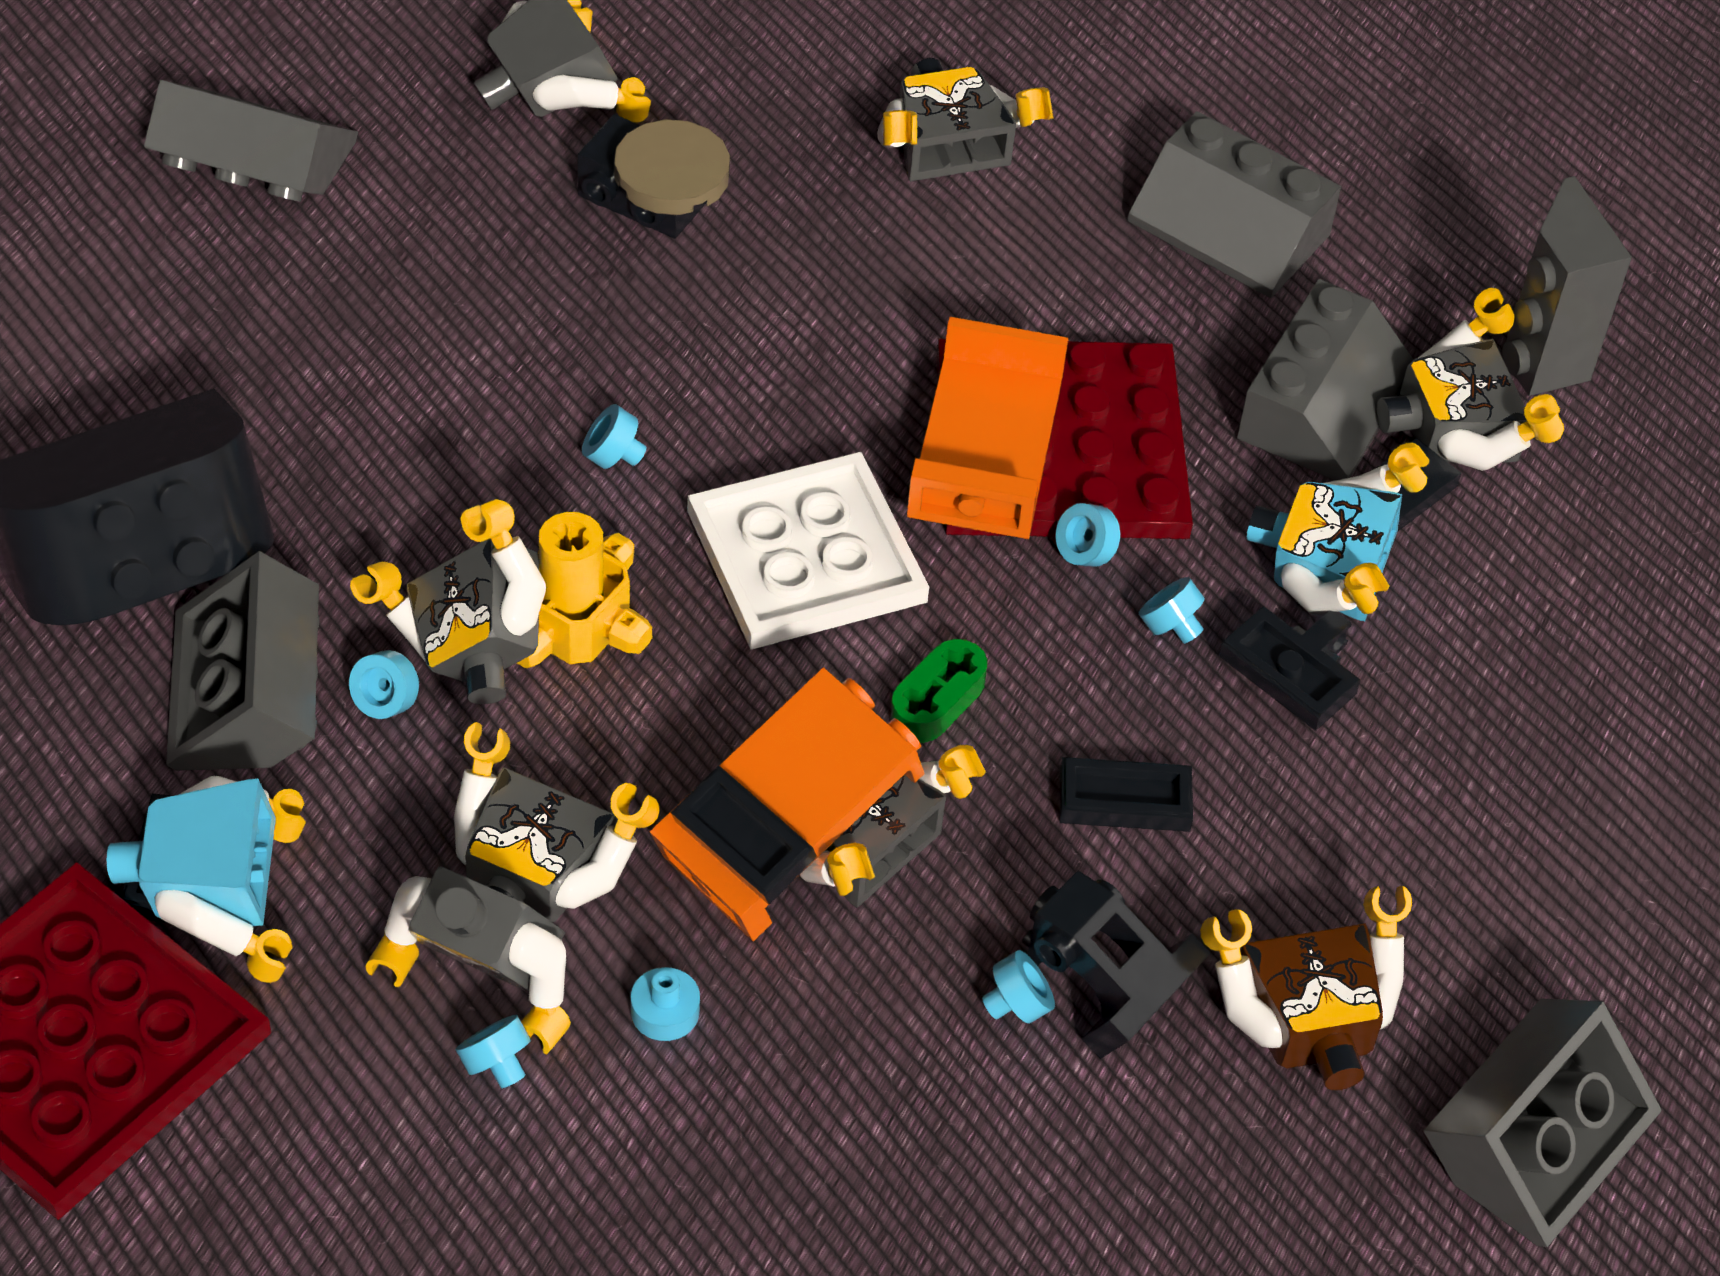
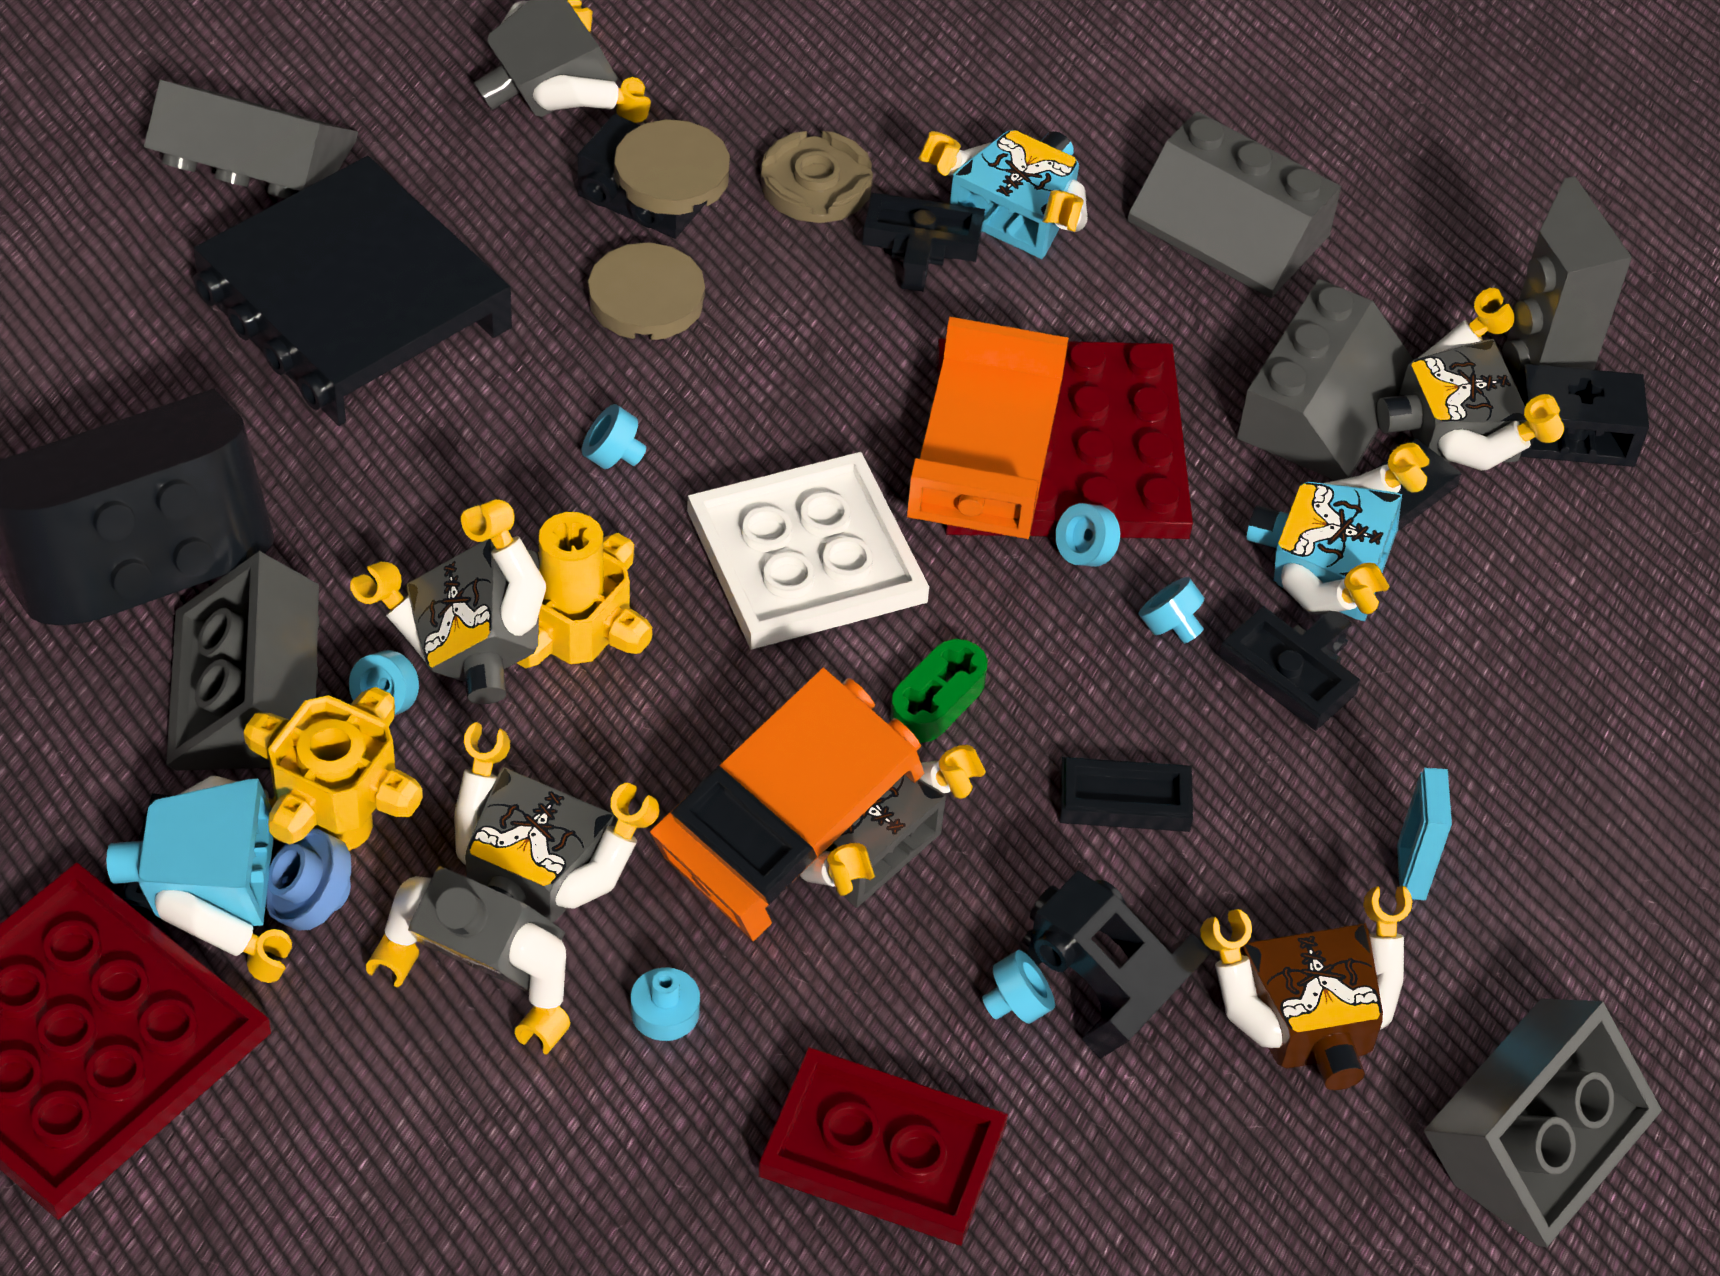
(309, 880): none -> medium blue plate
(333, 767): none -> yellow piece
(347, 283): none -> black panel
(496, 1049): medium azure tile -> none
(646, 291): none -> dark tan tile
(816, 176): none -> dark tan tile
(883, 1146): none -> dark red plate
(922, 233): none -> black hinge
(956, 120): torso -> none
(1020, 183): none -> torso
(1424, 832): none -> medium azure tile
(1599, 410): none -> black brick

